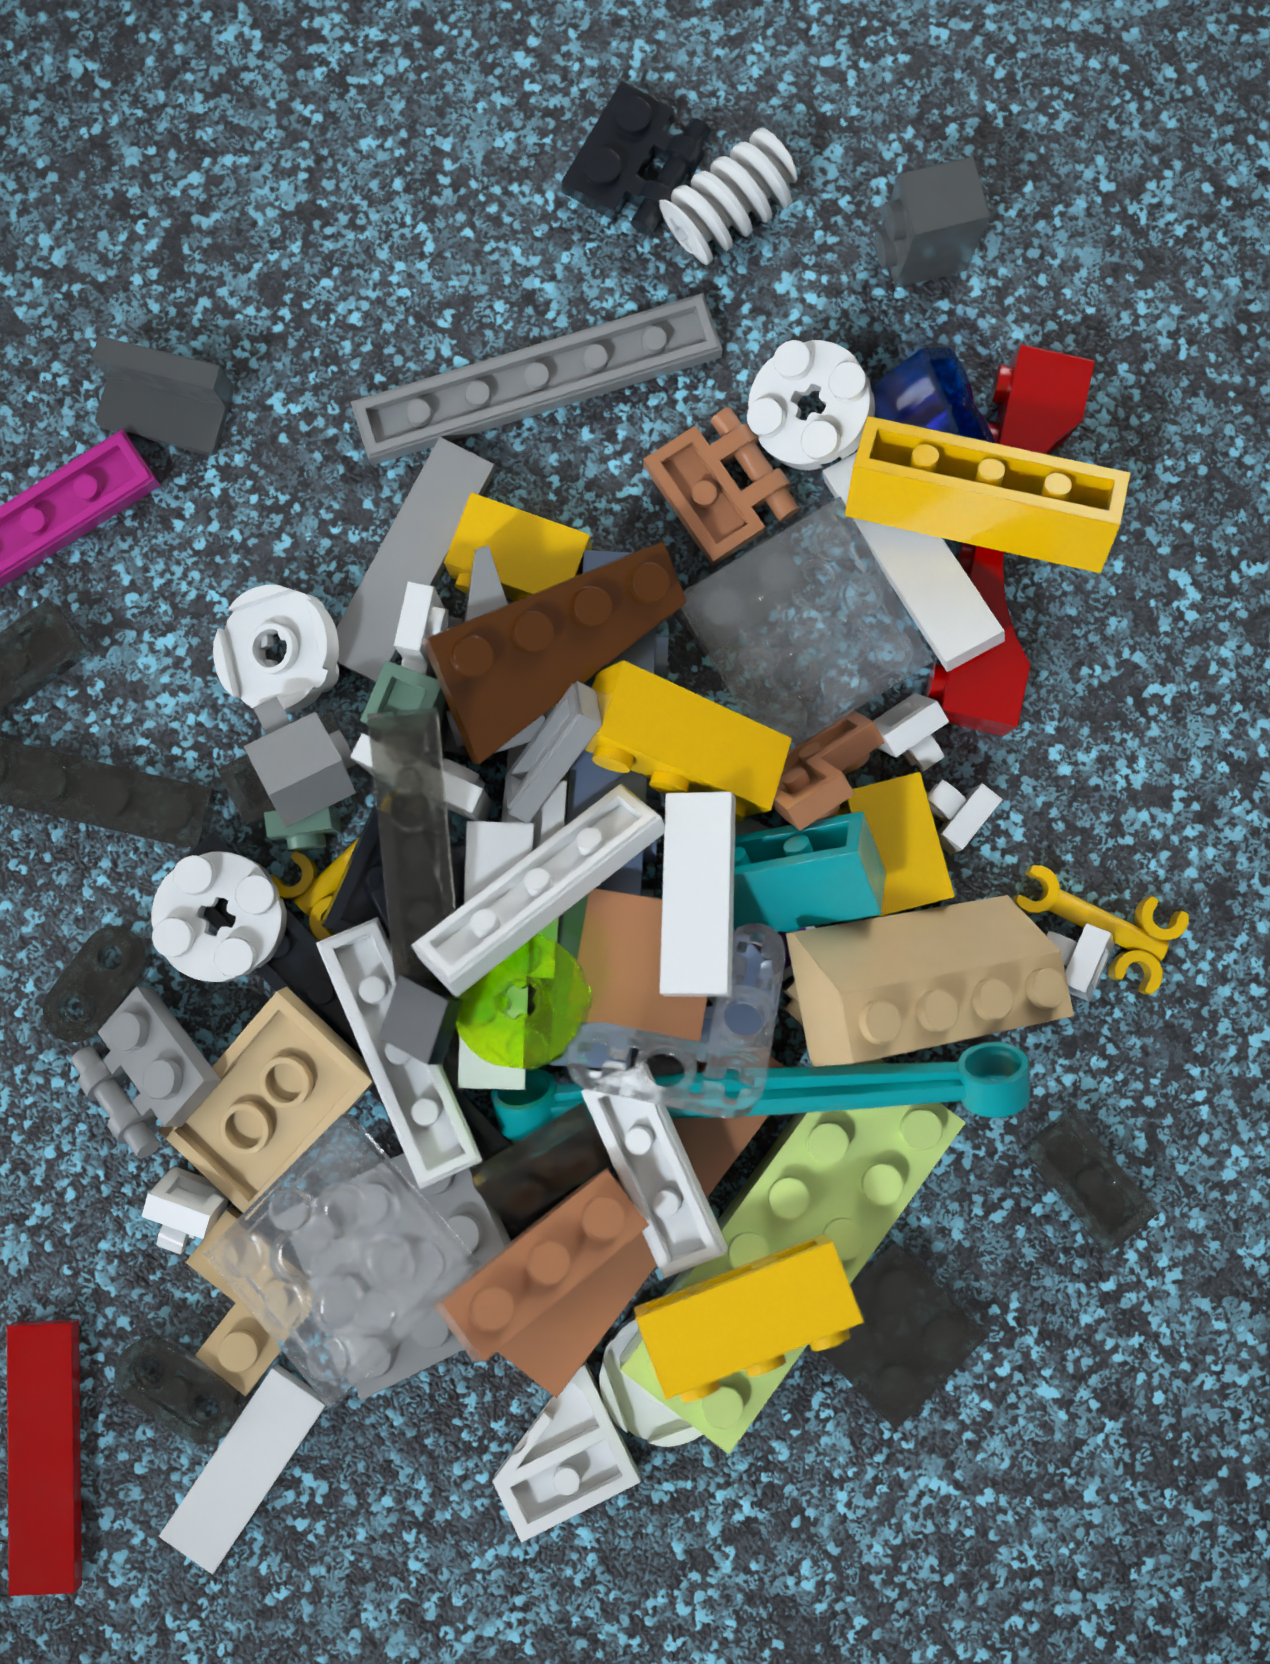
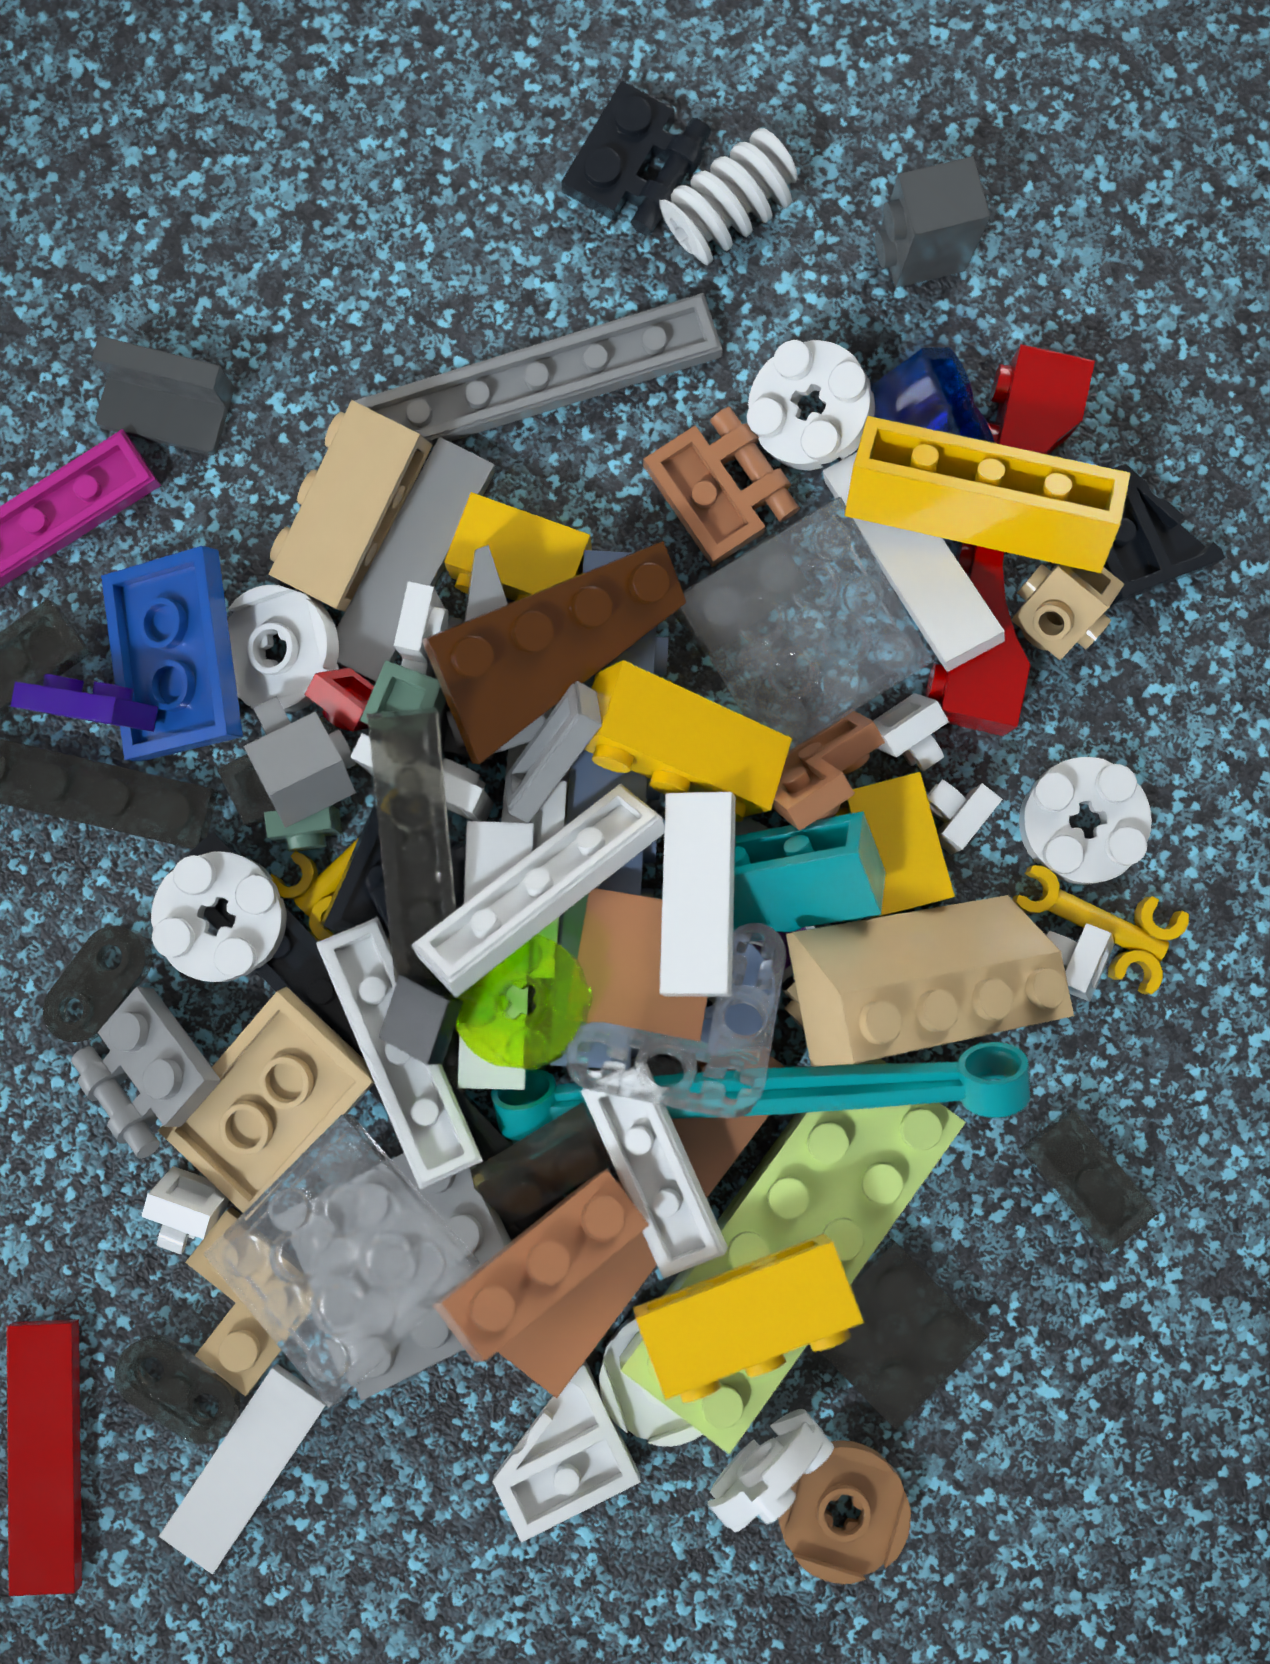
(105, 705): none -> dark purple plate
(173, 651): none -> blue plate
(341, 696): none -> red plate
(348, 505): none -> tan brick
(762, 1475): none -> white plate
(863, 1543): none -> medium nougat plate
(1065, 607): none -> tan brick
(1108, 791): none -> white plate
(1153, 544): none -> black wing

